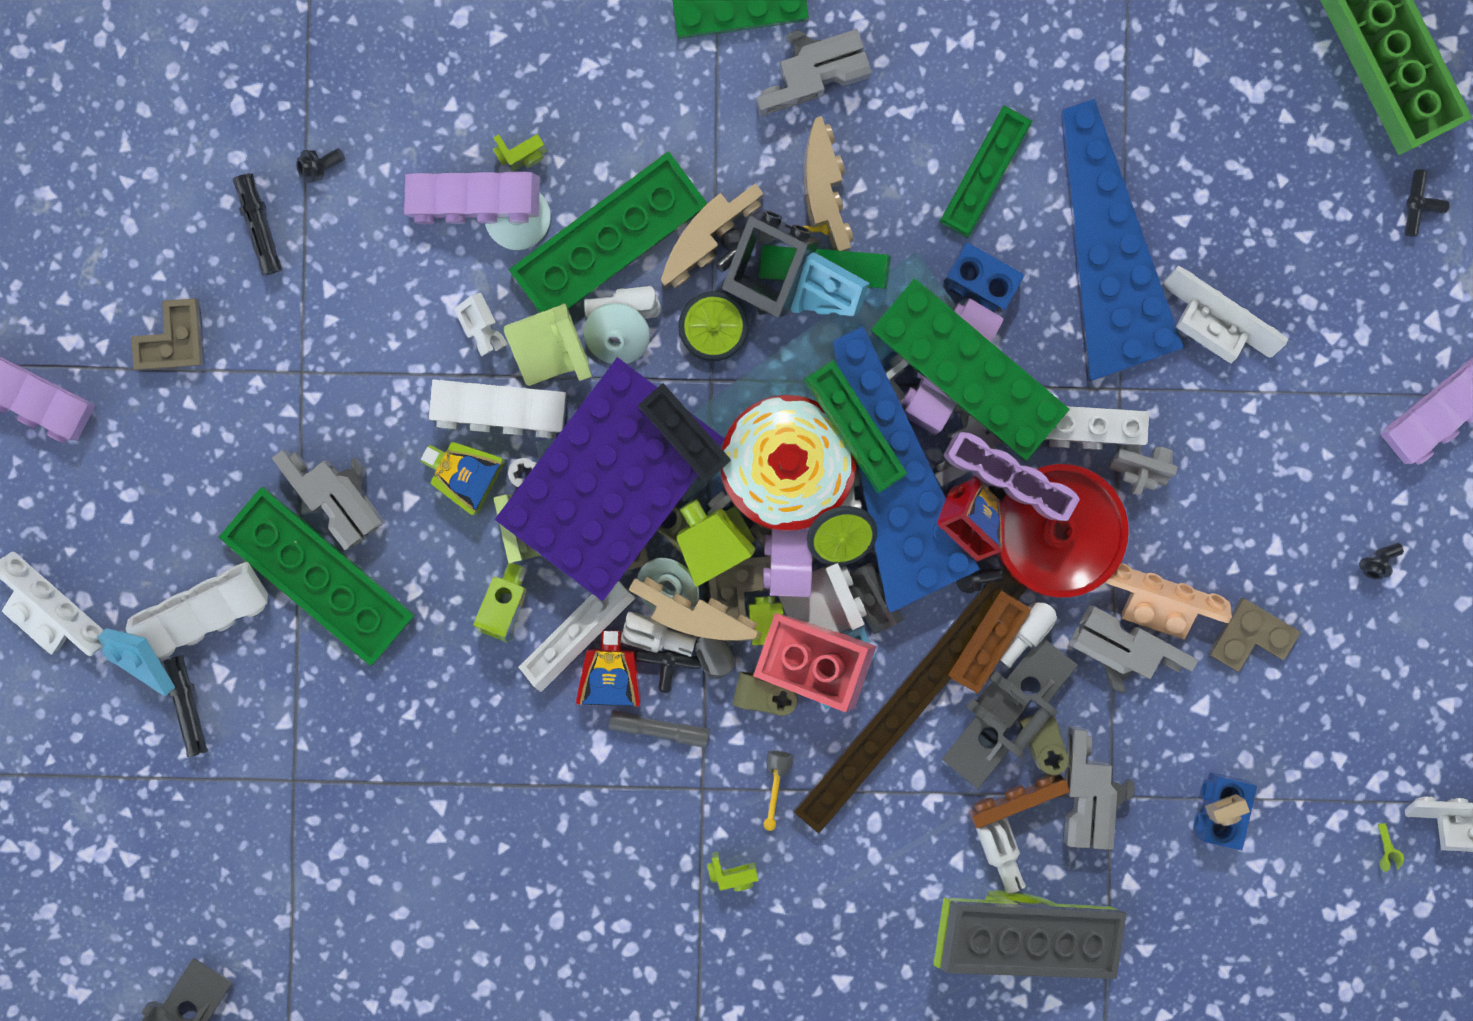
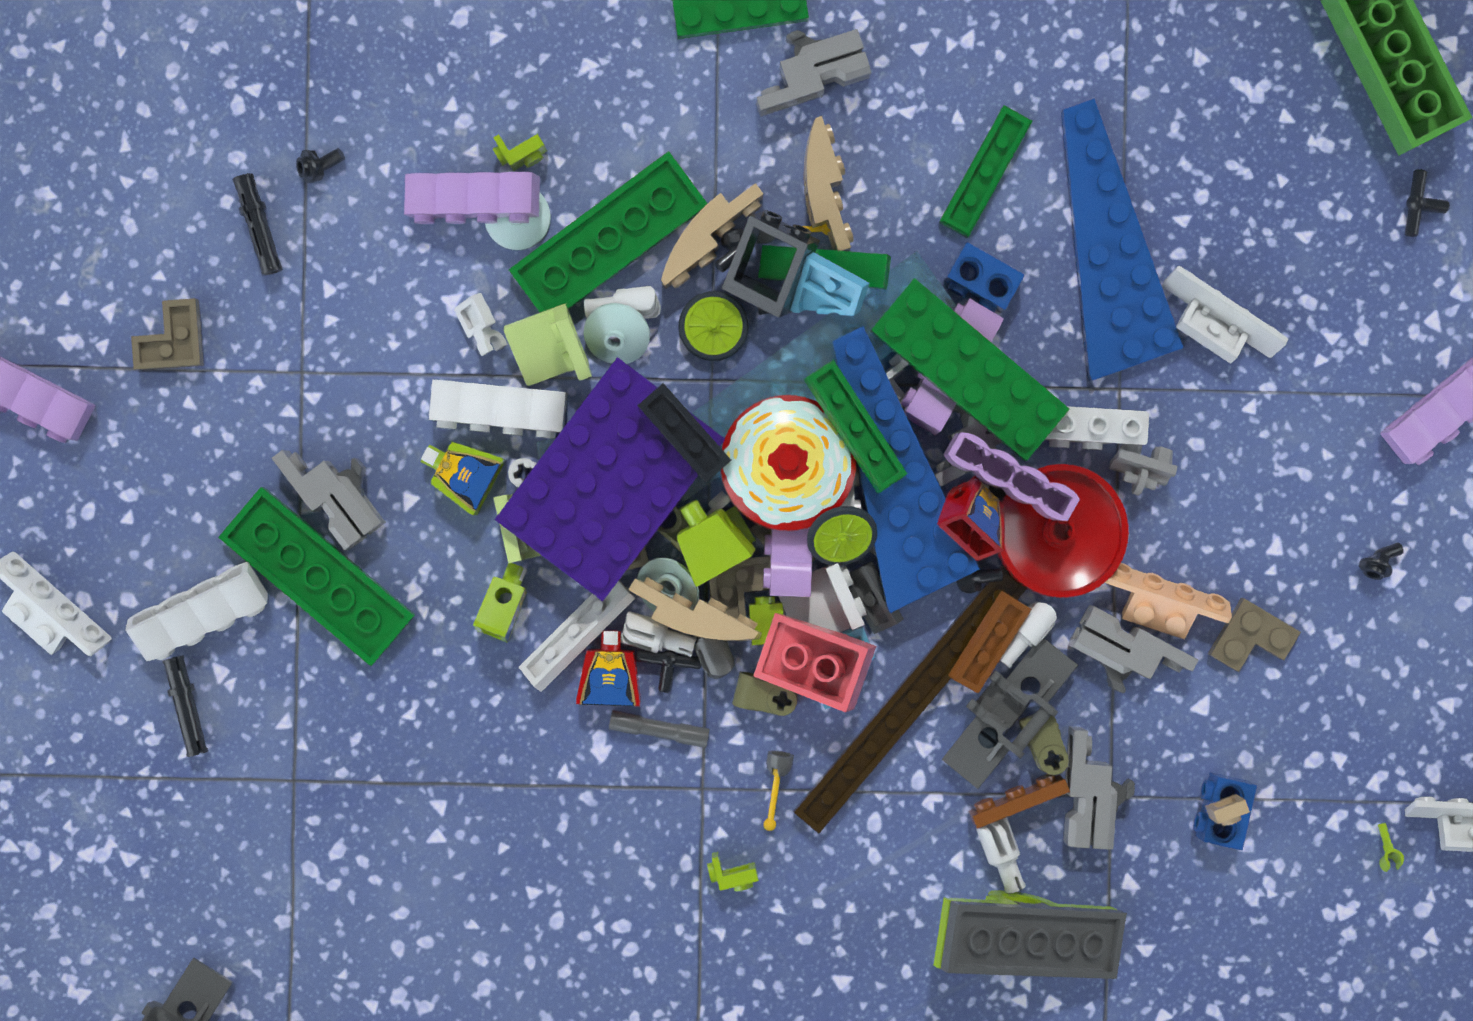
(135, 657): medium azure wing -> none

